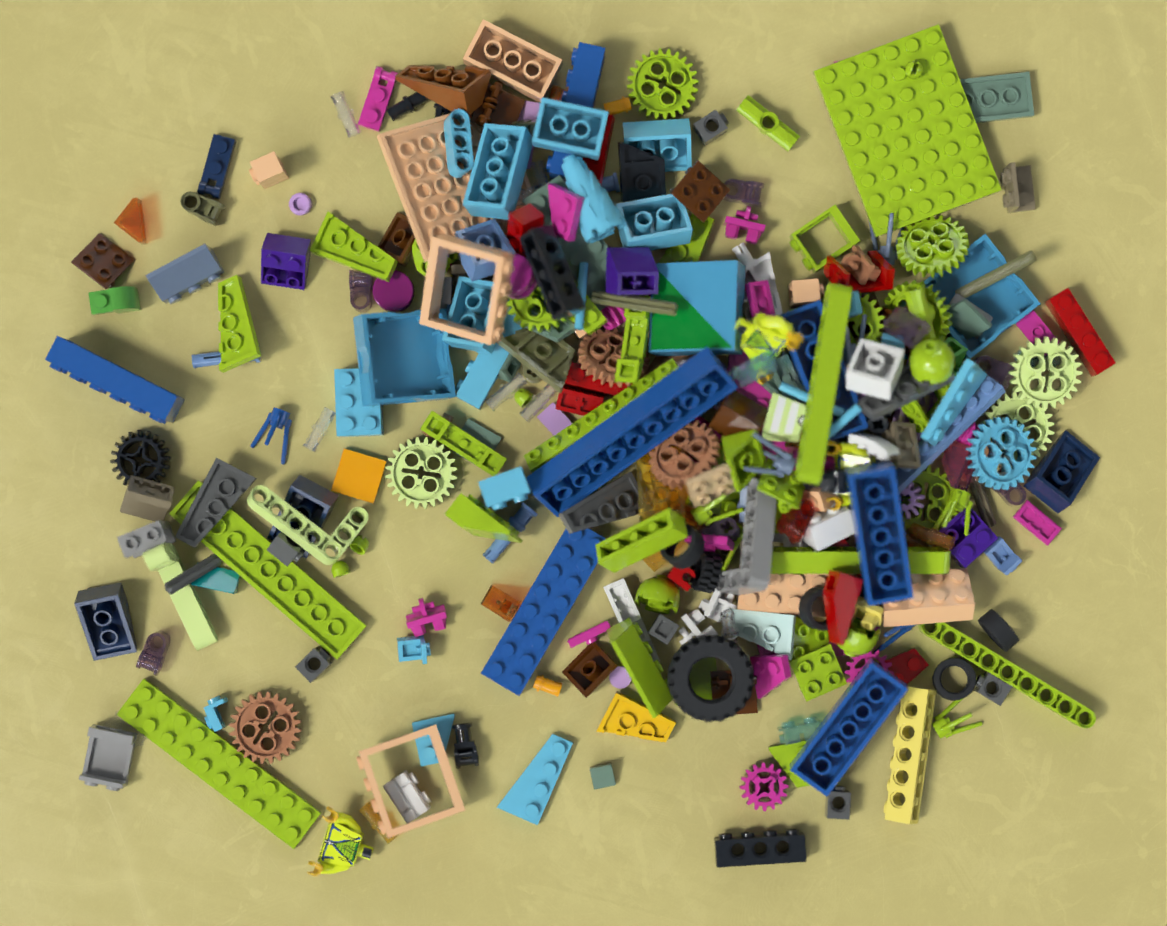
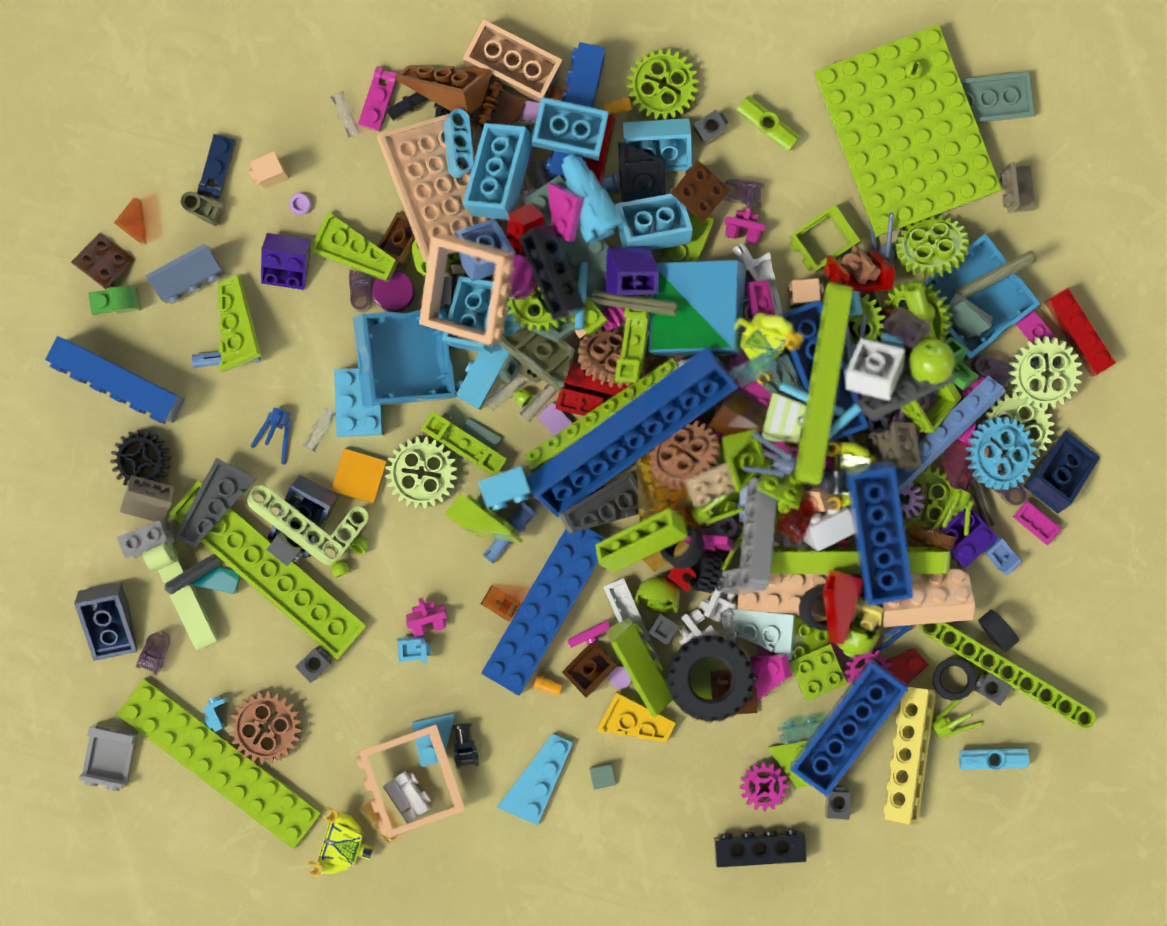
(875, 445): white slope -> none
(957, 396): medium azure wing -> none
(980, 758): none -> medium azure piece

